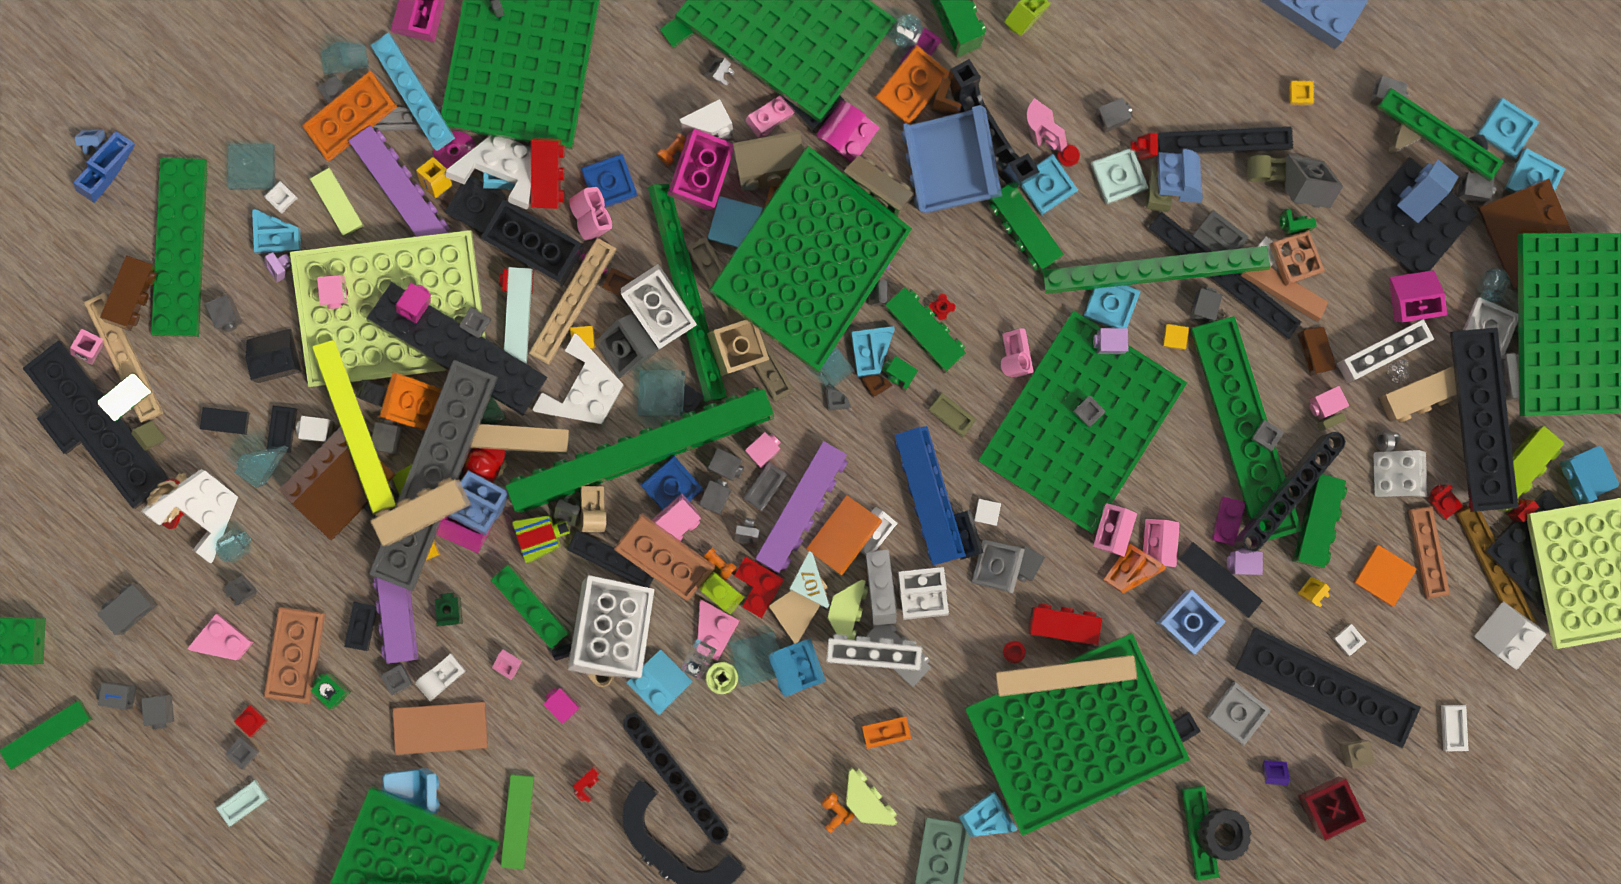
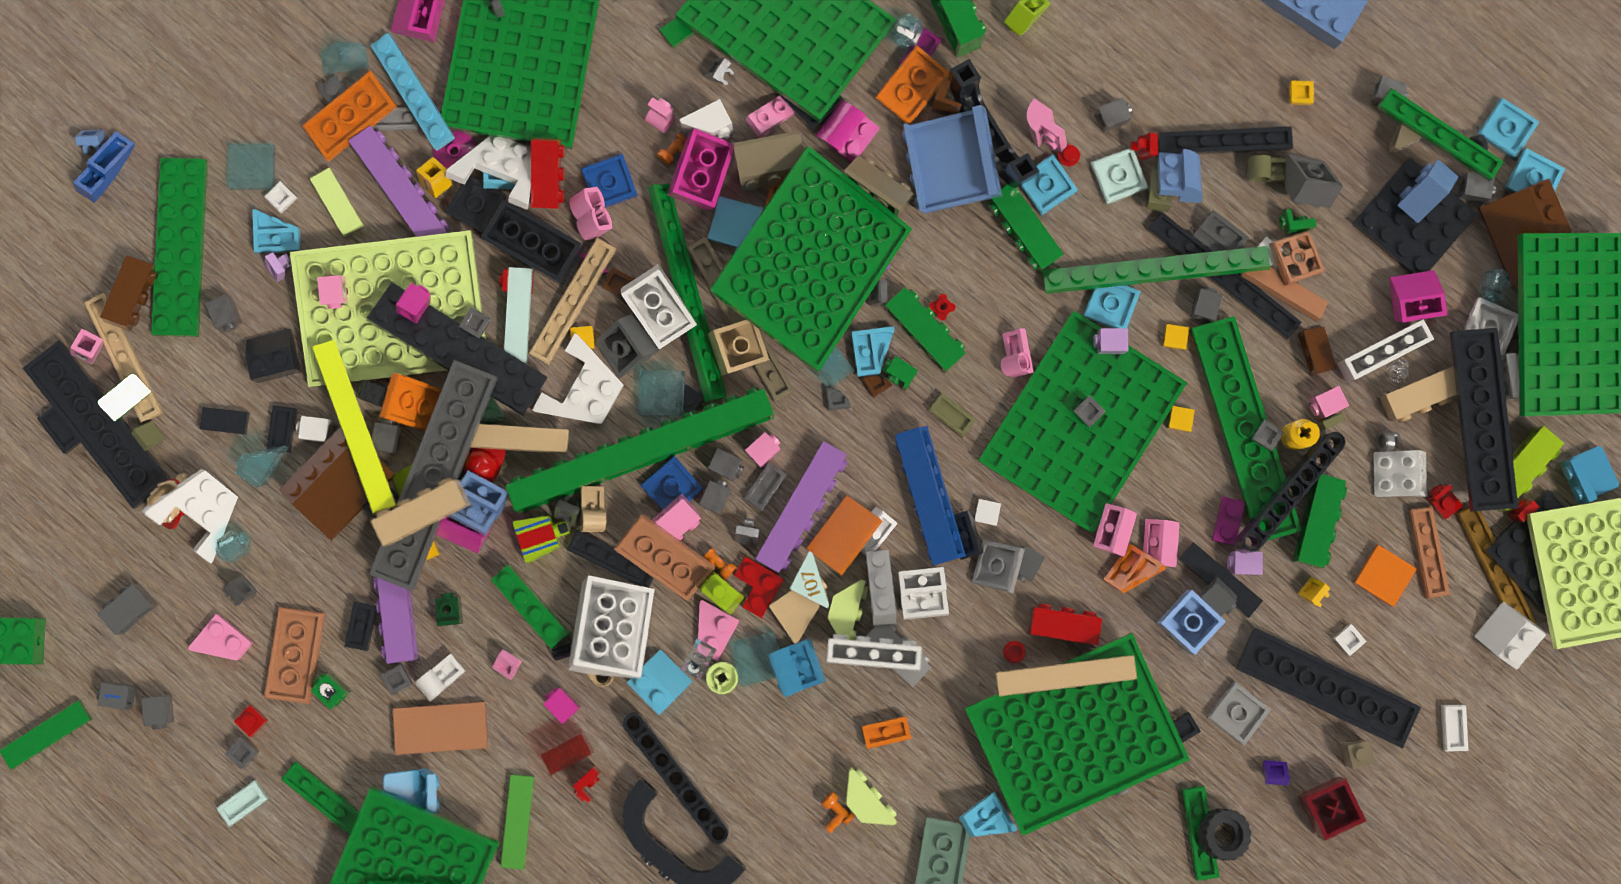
(321, 796): none -> green tile
(567, 753): none -> clear red brick
(660, 114): none -> bright pink plate
(1181, 419): none -> yellow tile
(1219, 597): none -> dark grey brick
(1300, 434): none -> yellow piece

